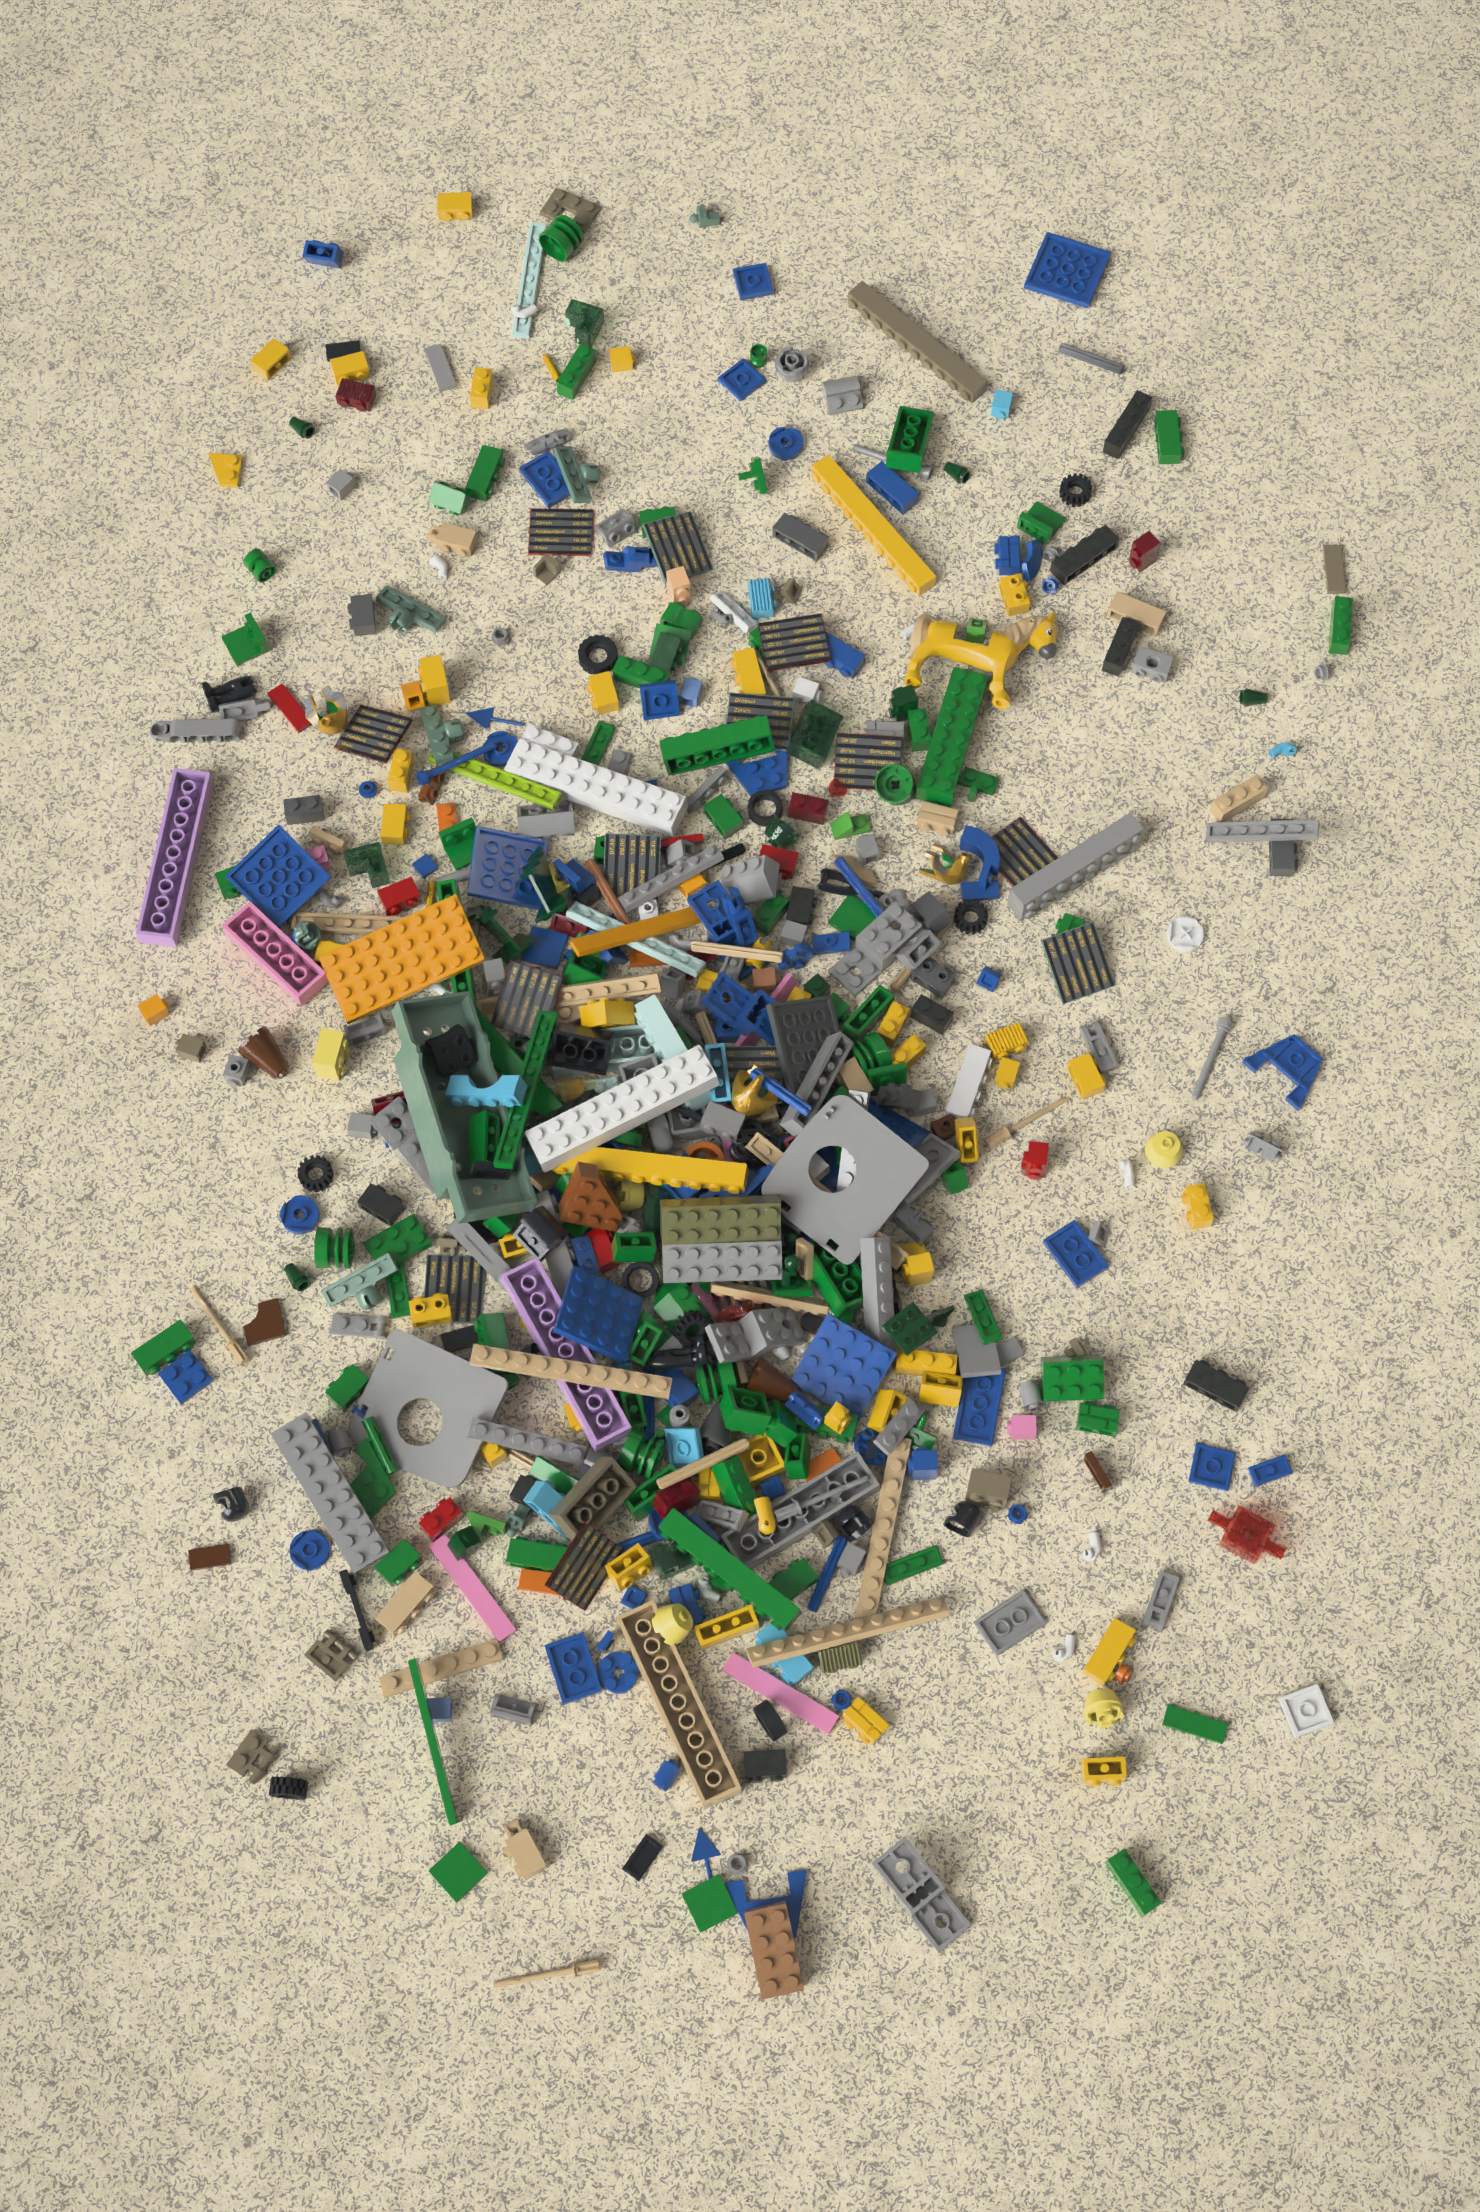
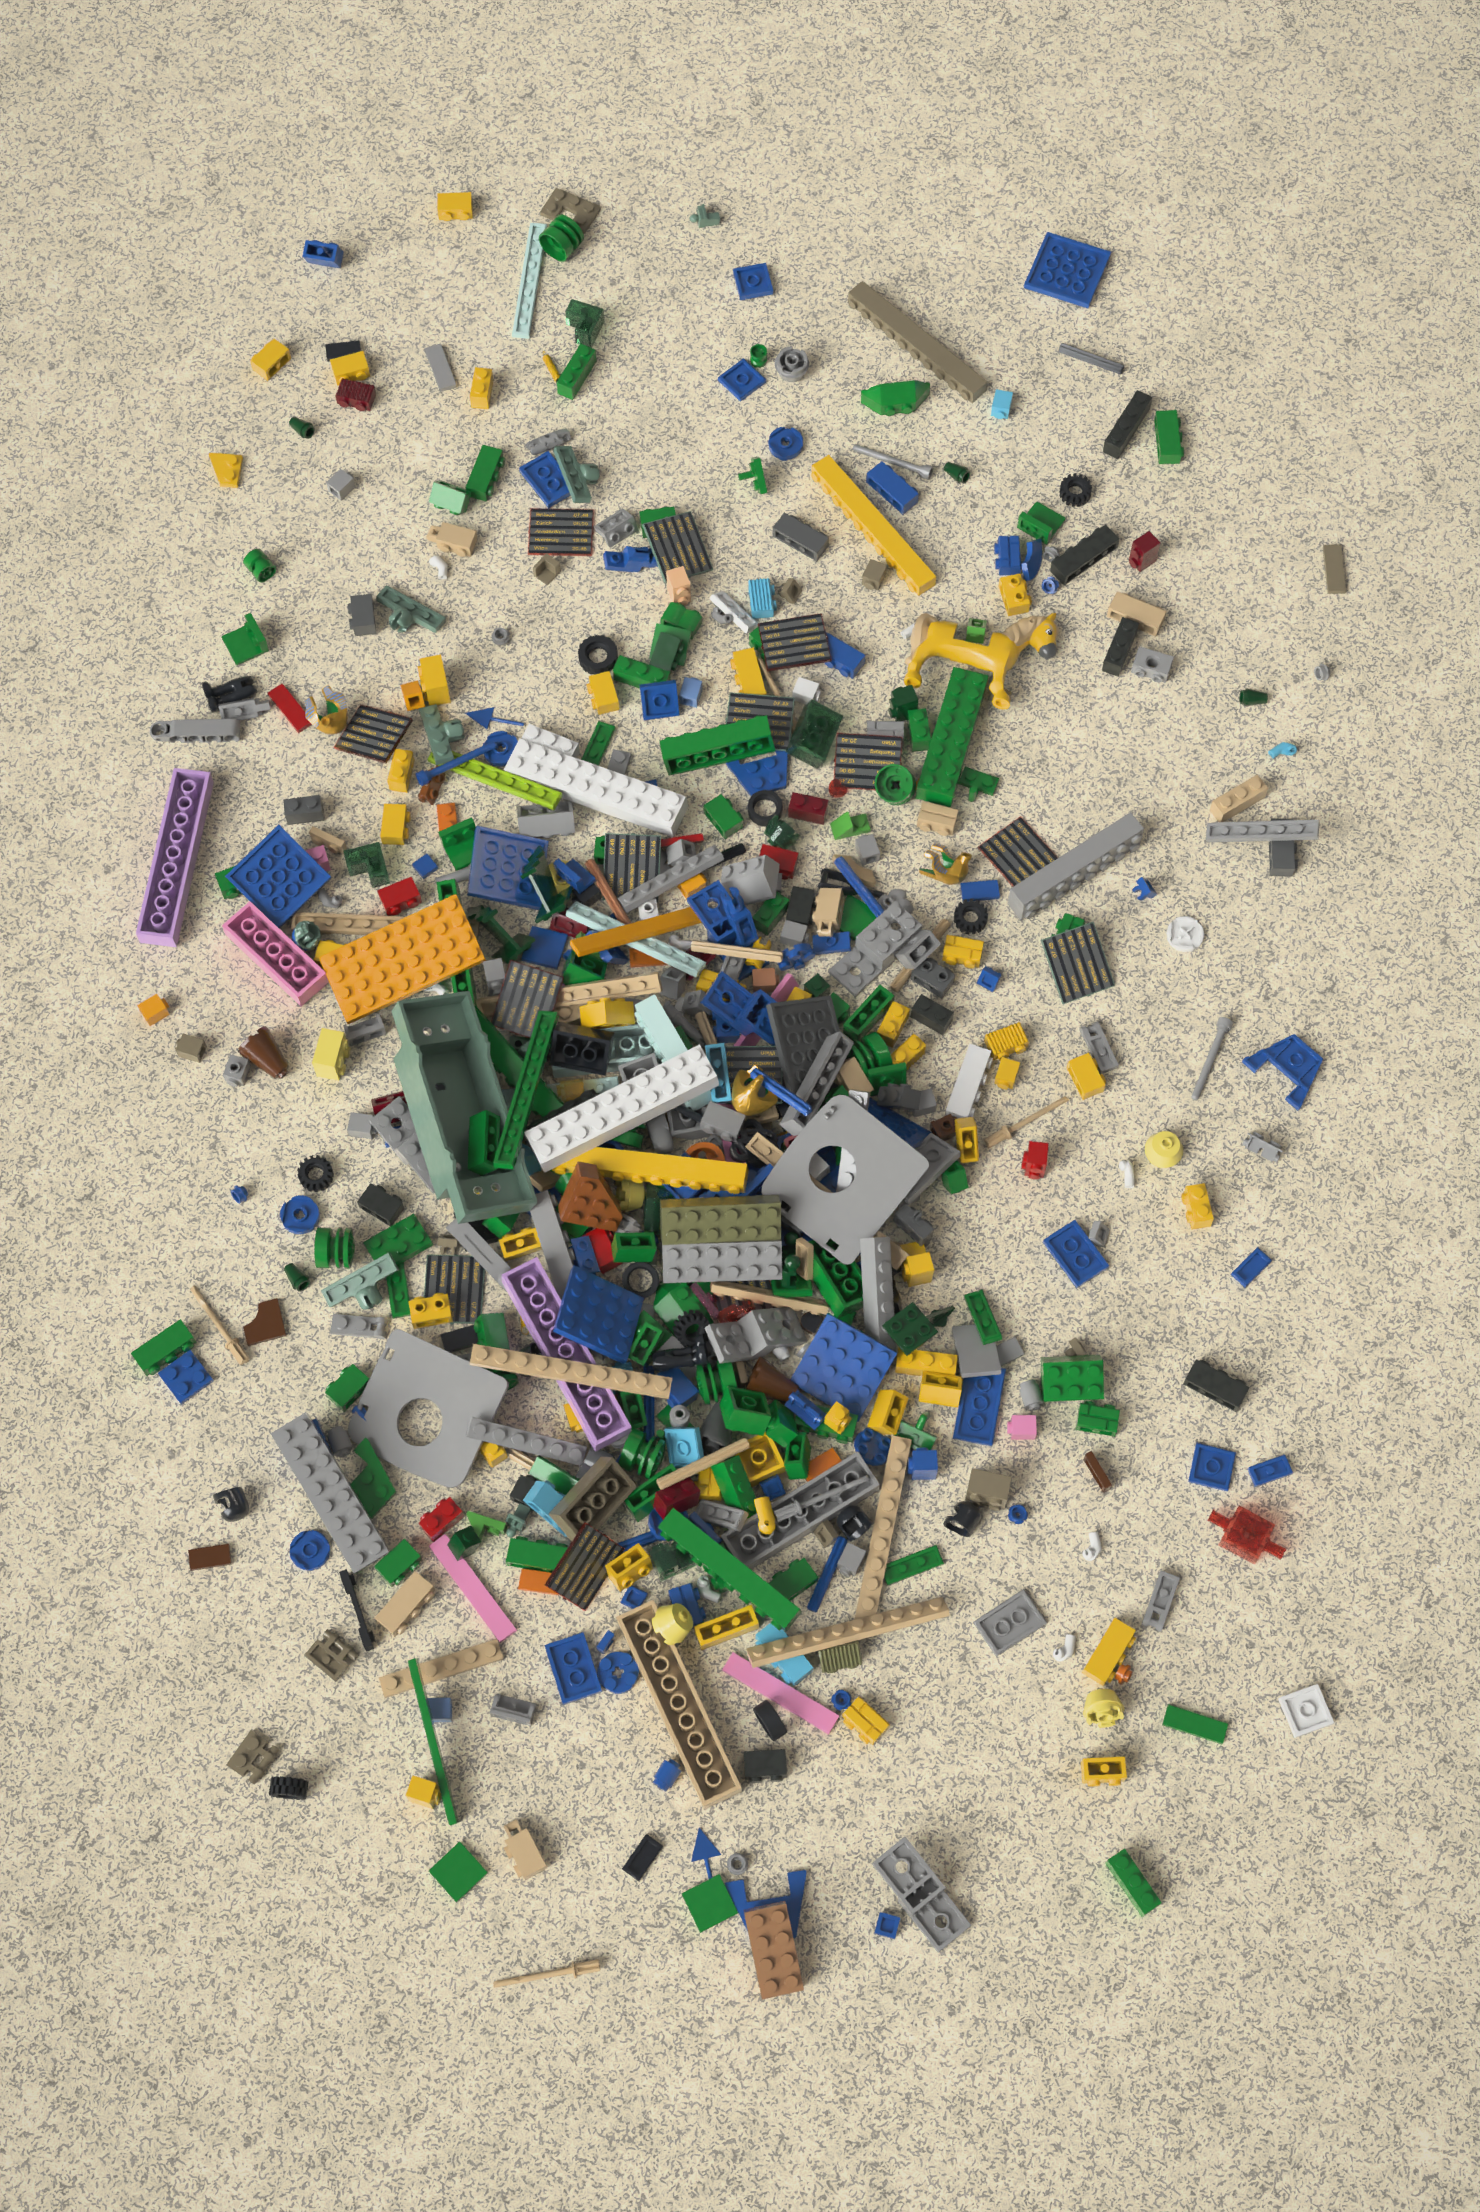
(239, 1194): none -> blue plate
(368, 793): blue plate -> none
(380, 1446): green pin -> none
(423, 1792): none -> yellow brick
(430, 893): yellow piece -> none
(451, 1051): black brick -> none
(486, 1170): black tile -> none
(507, 1091): medium azure arch -> none
(523, 313): white arm -> none
(540, 1233): black brick -> none
(621, 359): yellow brick -> none
(707, 789): light grey plate -> none
(828, 910): none -> tan brick
(842, 395): light grey brick -> none
(874, 575): none -> dark tan brick
(887, 1925): none -> blue plate
(896, 397): none -> green wedge
(898, 1426): light grey plate -> none
(909, 439): green brick -> none
(931, 913): dark grey brick -> none
(962, 951): none -> yellow brick
(982, 845): blue arch -> none
(1146, 889): none -> blue tile
(1251, 1267): none -> blue tile
(1340, 625): green brick -> none

